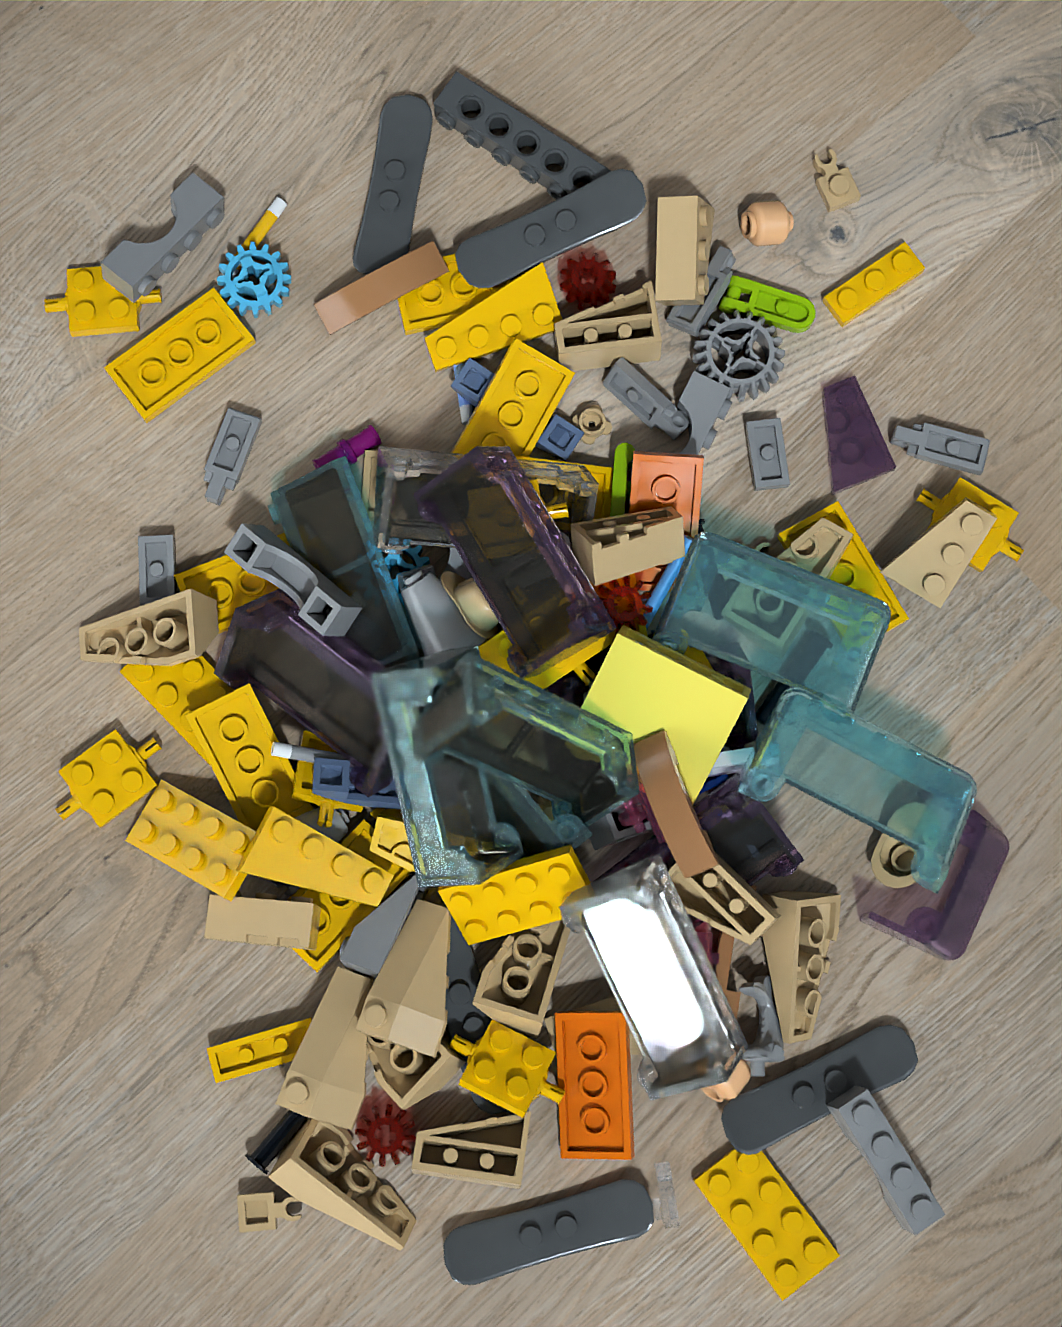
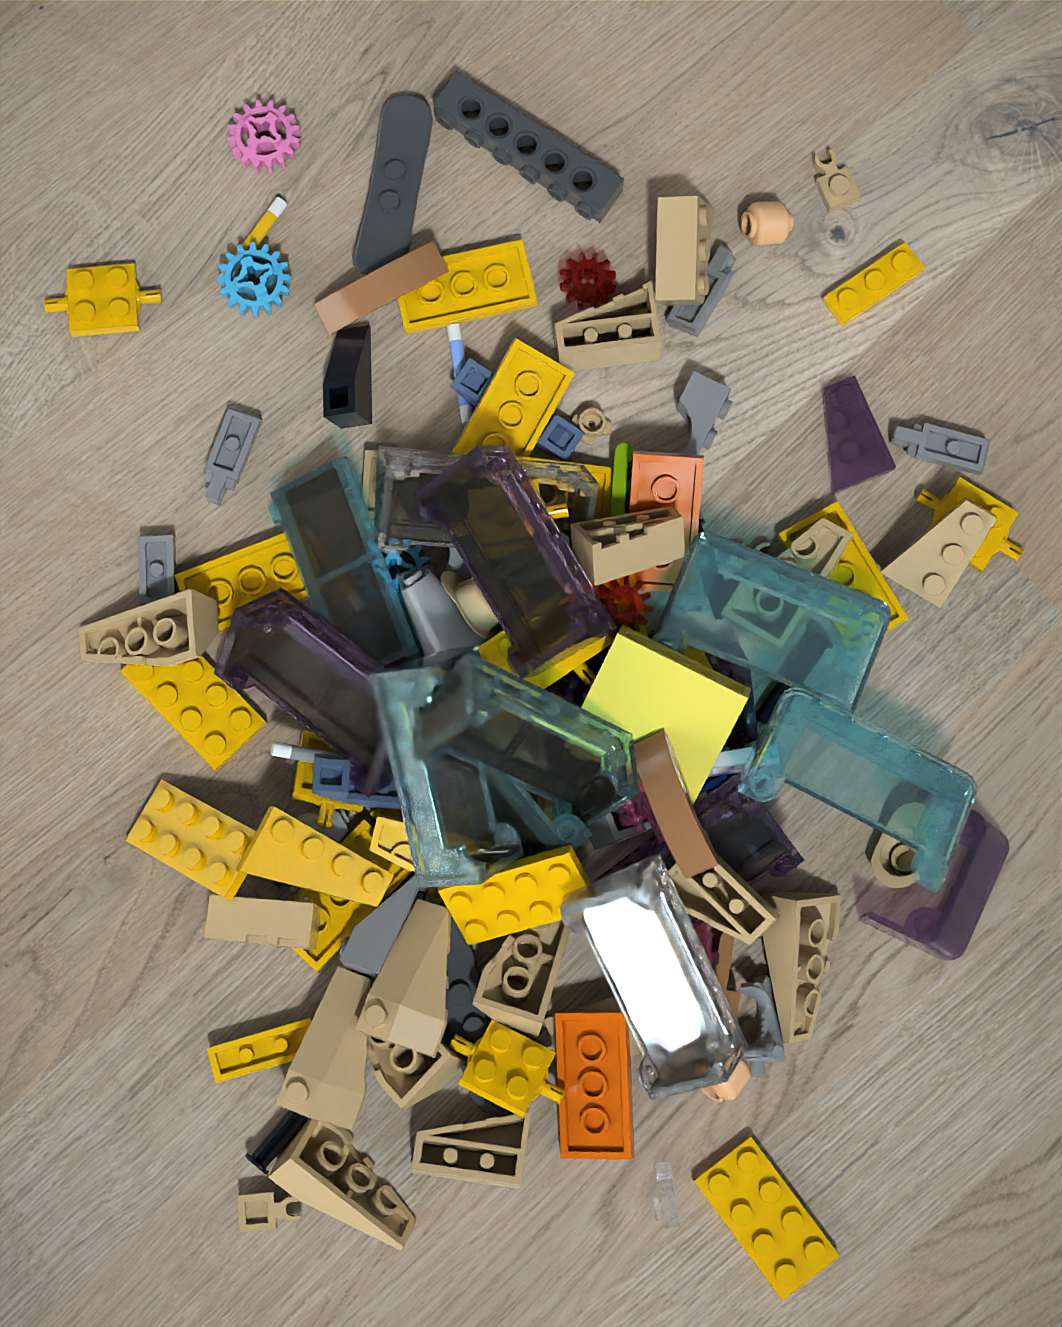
(108, 778): yellow plate -> none
(137, 266): light grey arch -> none
(180, 355): yellow plate -> none
(238, 748): yellow plate -> none
(266, 150): none -> bright pink gear
(319, 599): light grey arch -> none
(349, 379): none -> black slope
(351, 448): magenta pin -> none
(376, 1142): clear red gear -> none
(518, 310): yellow wing -> none
(548, 1232): dark grey piece -> none
(551, 230): dark grey piece -> none
(645, 399): light grey hinge -> none
(665, 583): light blue bar -> none
(748, 364): light grey gear -> none
(767, 454): light grey plate -> none
(777, 306): lime plate -> none
(800, 1097): dark grey piece -> none
(879, 1145): light grey arch -> none

